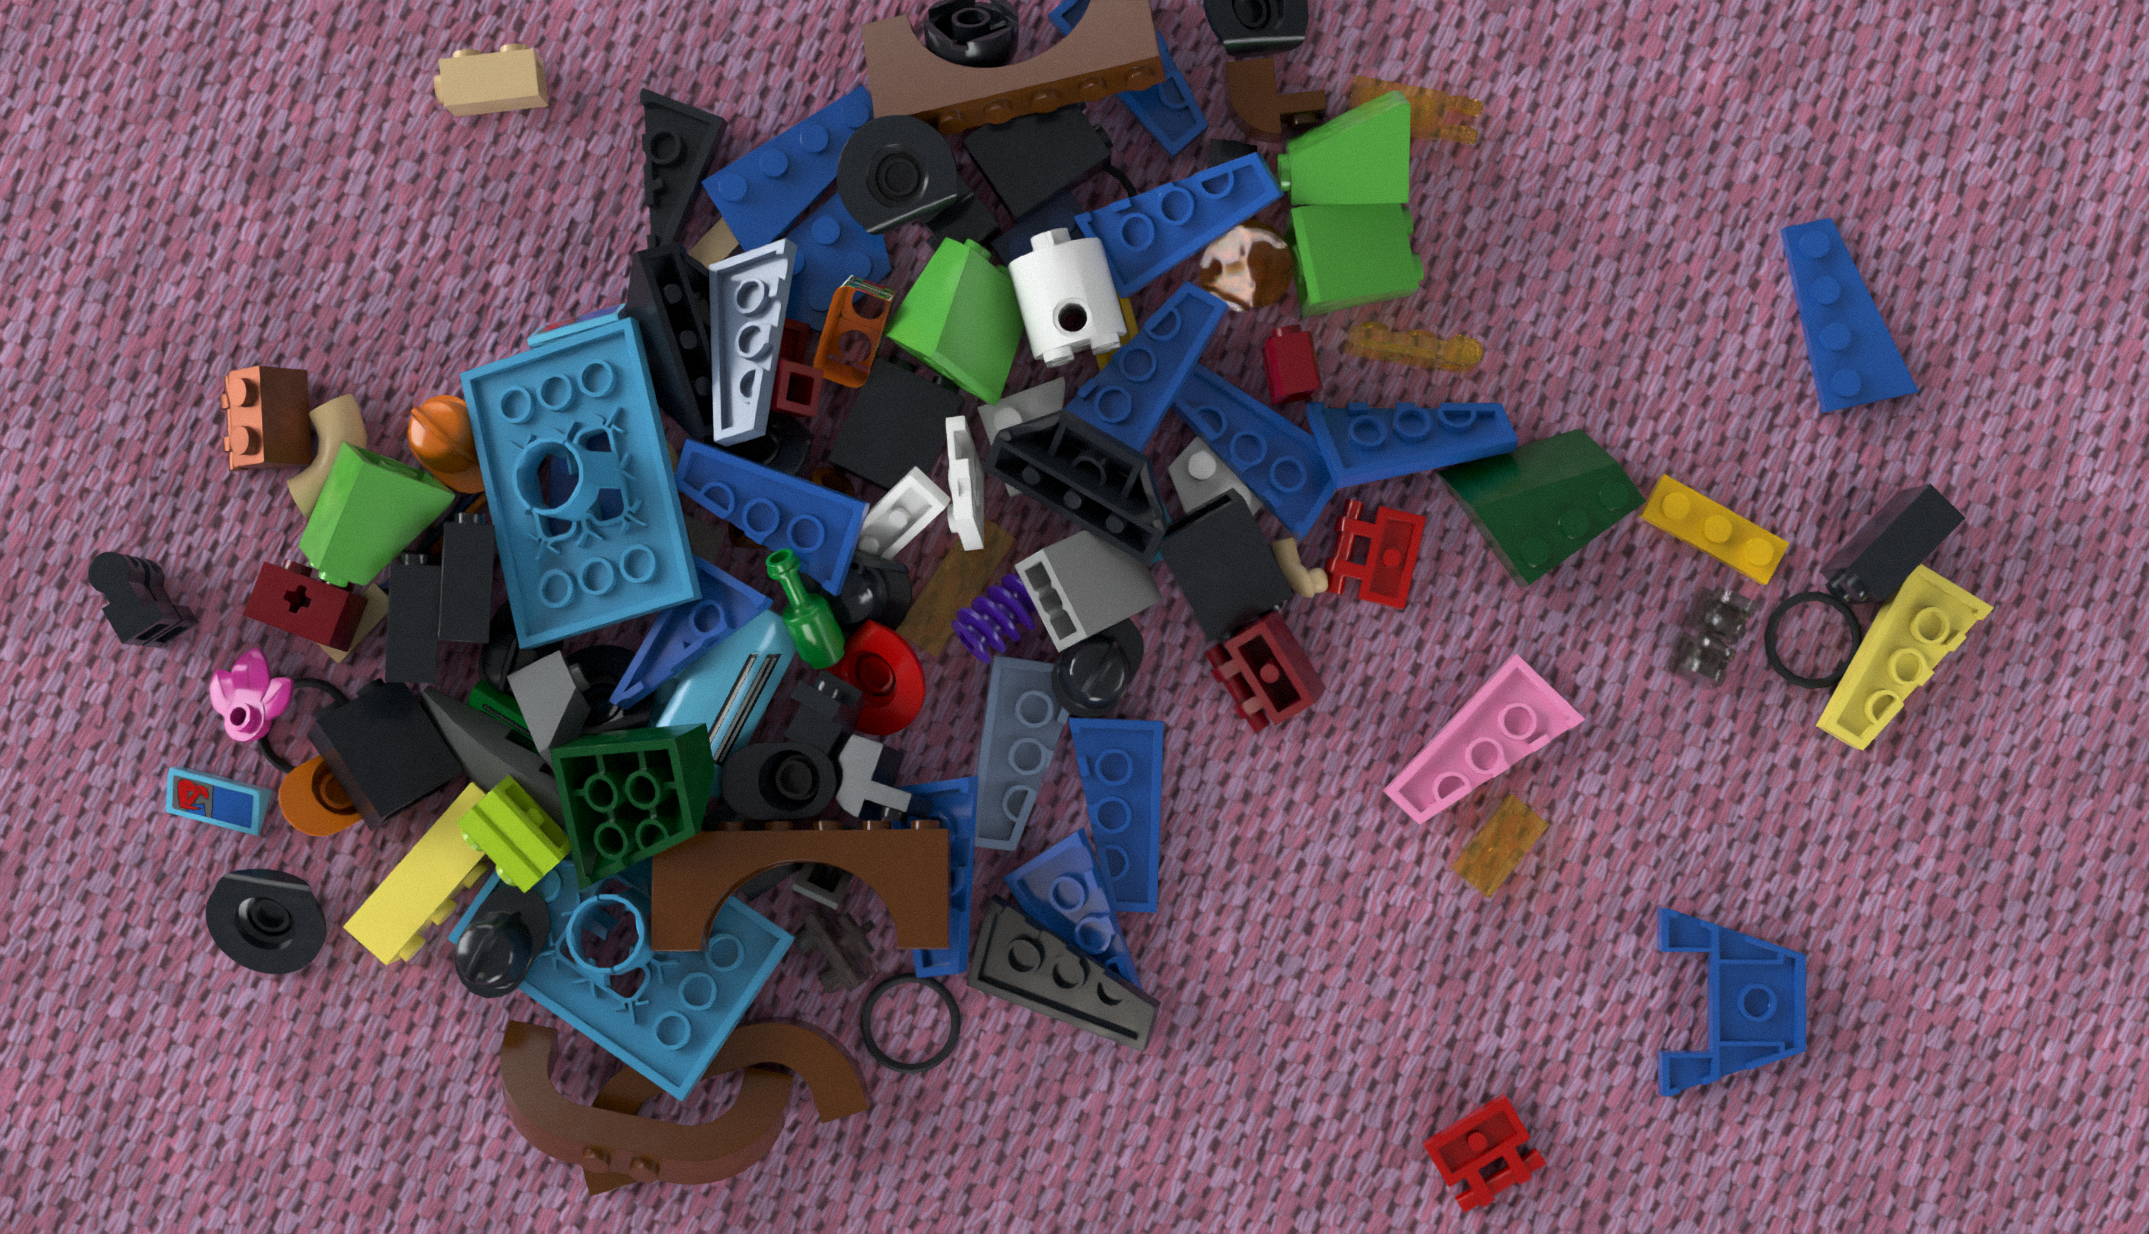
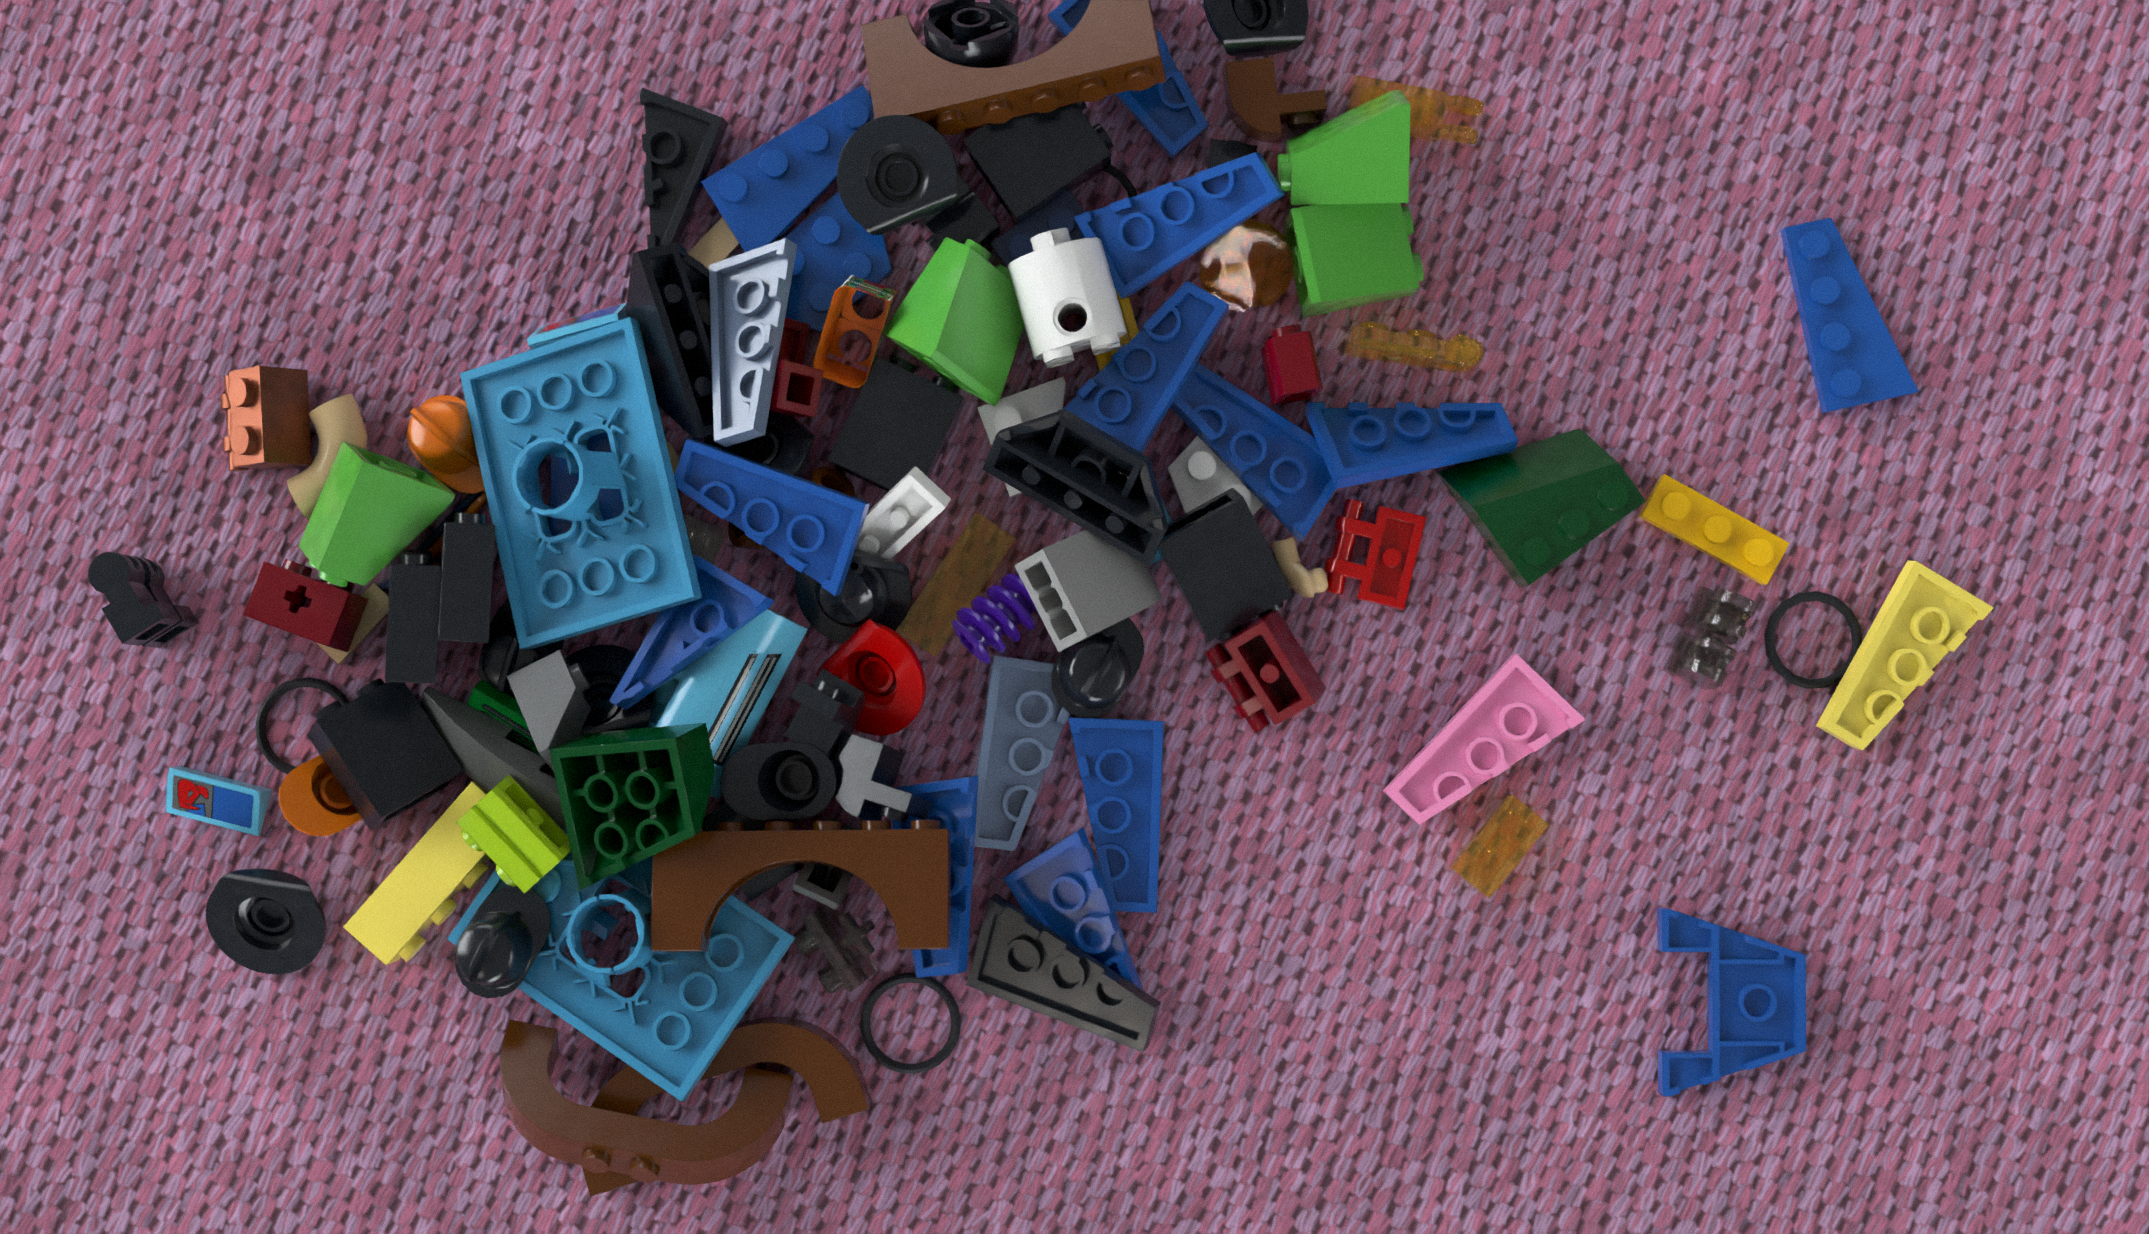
(249, 694): dark pink plate -> none
(491, 81): tan brick -> none
(807, 615): green piece -> none
(965, 484): white wing -> none
(1477, 1141): red plate -> none
(1891, 545): black brick -> none

